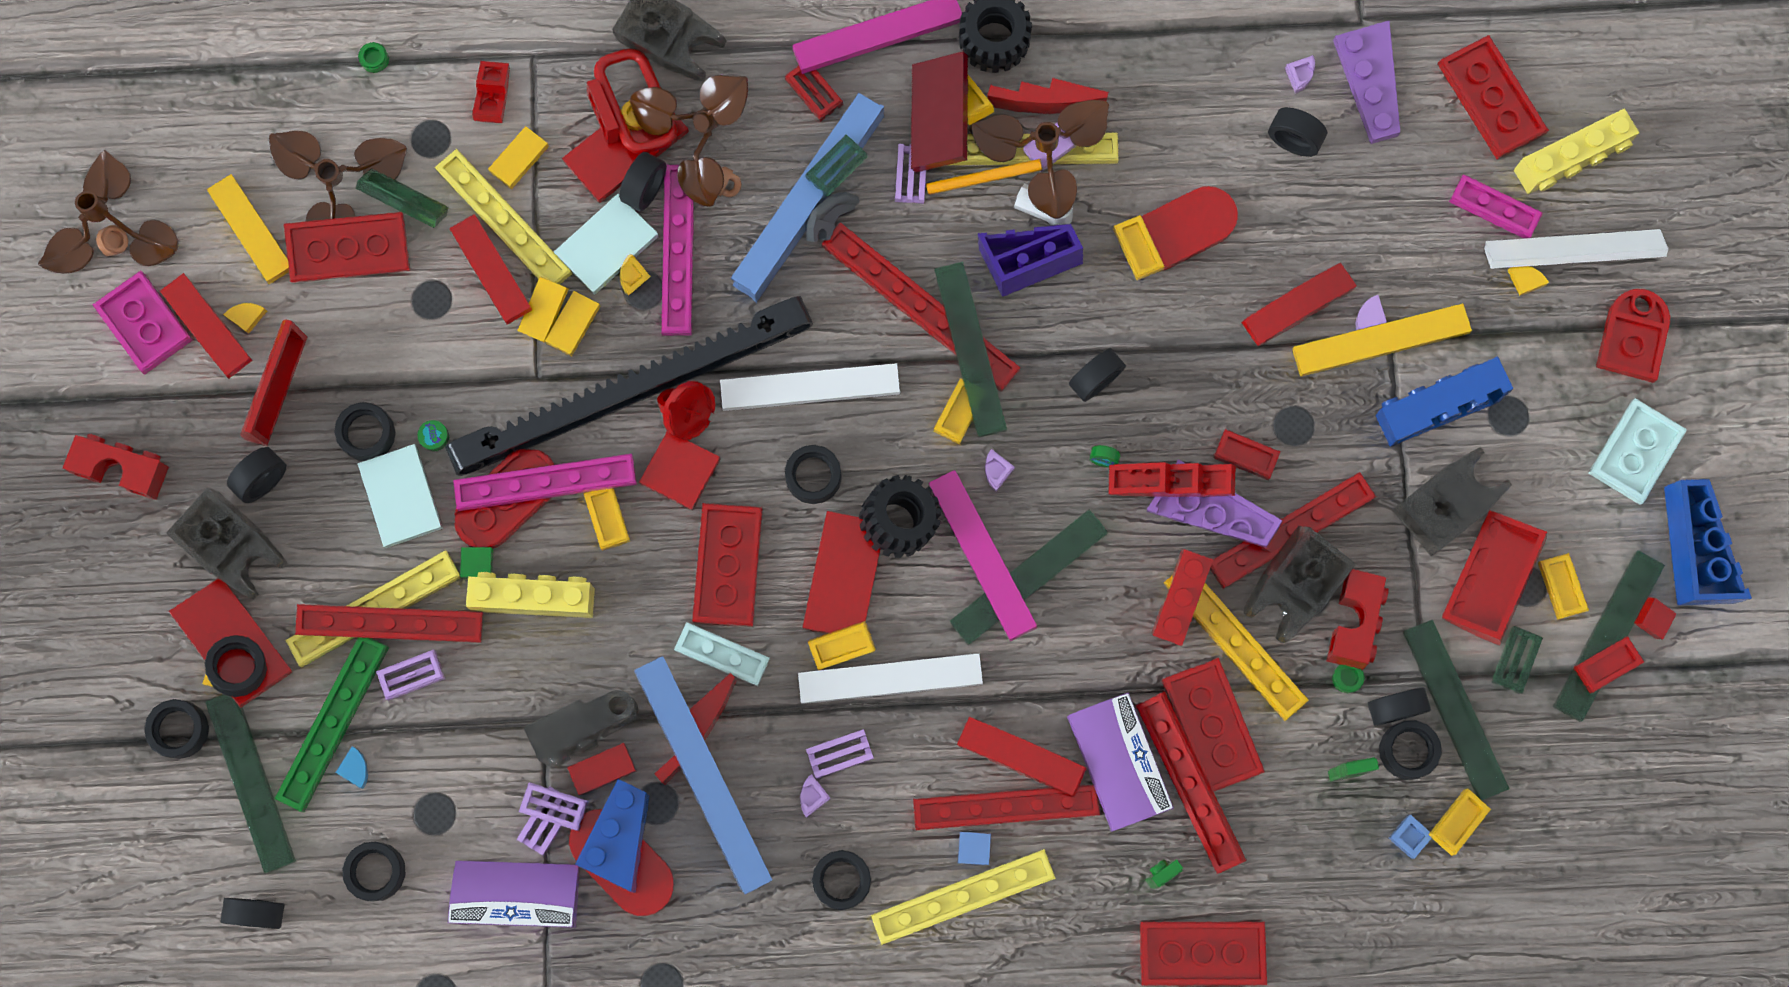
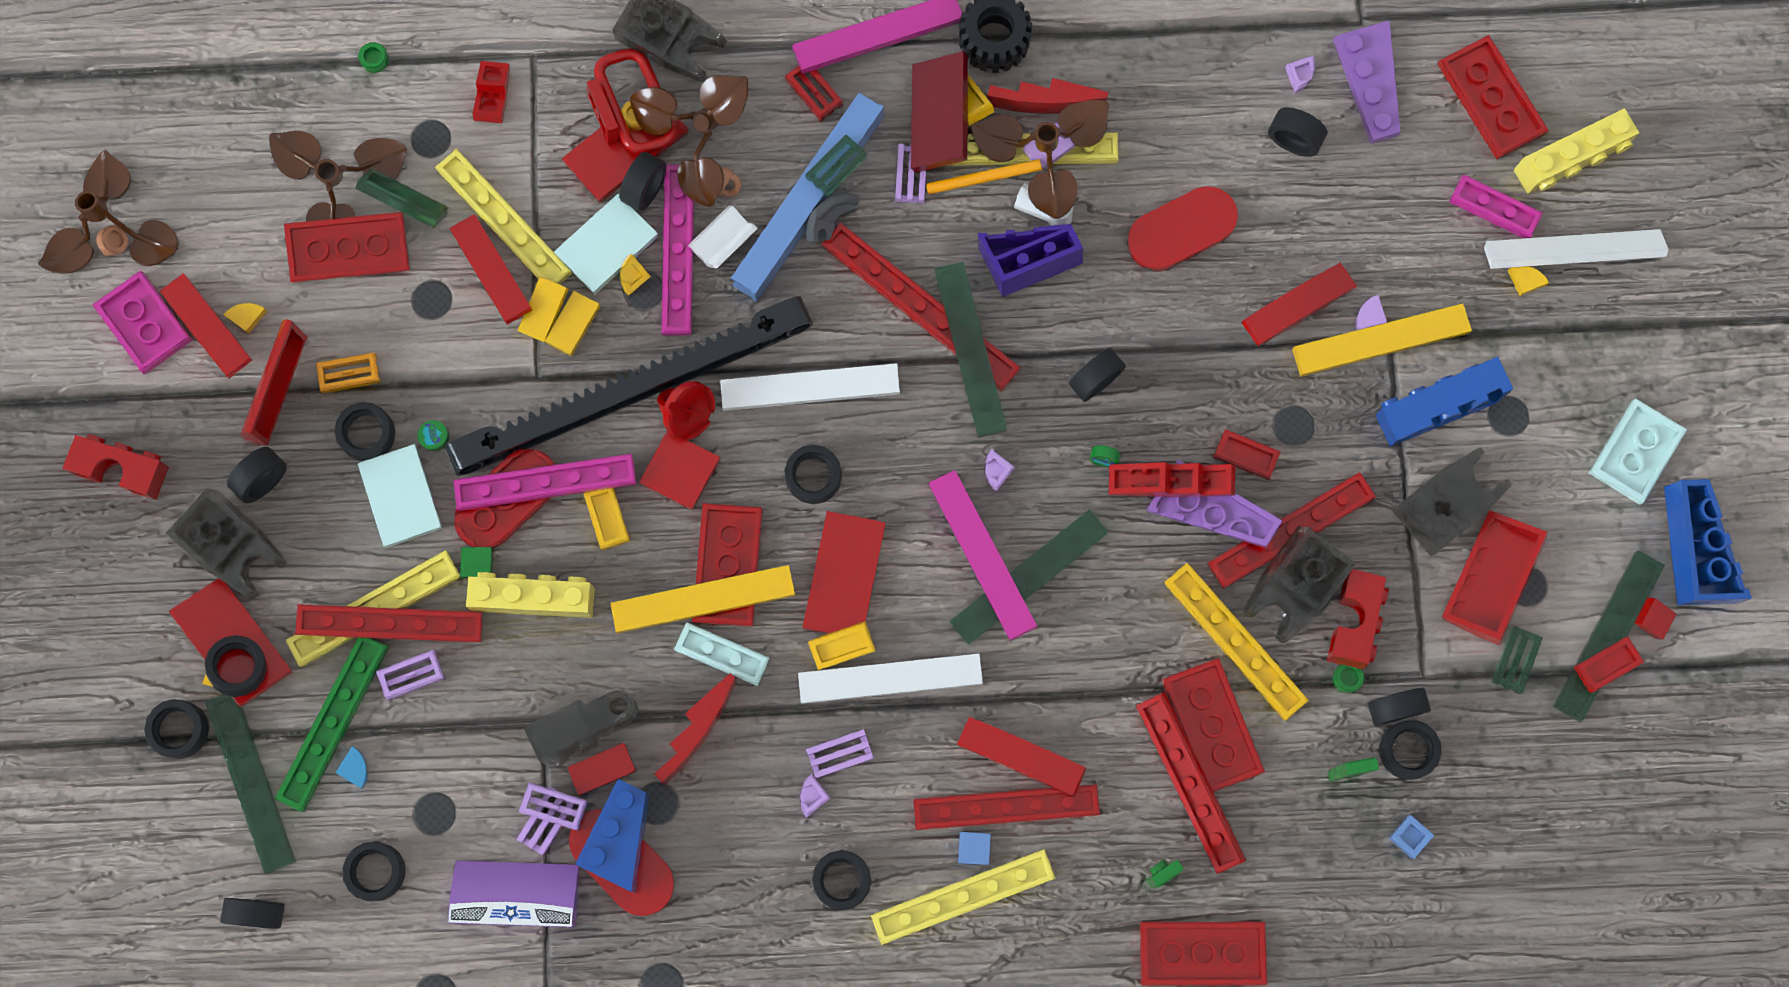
(249, 228): yellow tile -> none
(351, 383): none -> light orange tile
(518, 157): yellow tile -> none
(702, 599): none -> yellow tile
(703, 775): medium blue tile -> none
(722, 237): none -> white panel
(912, 498): black tyre -> none
(955, 416): yellow tile -> none
(1120, 762): medium lavender slope -> none
(1138, 247): yellow tile -> none
(1182, 597): red arch -> none
(1456, 710): clear green tile -> none
(1459, 822): yellow tile -> none
(1563, 586): yellow tile -> none
(1633, 338): red tile -> none

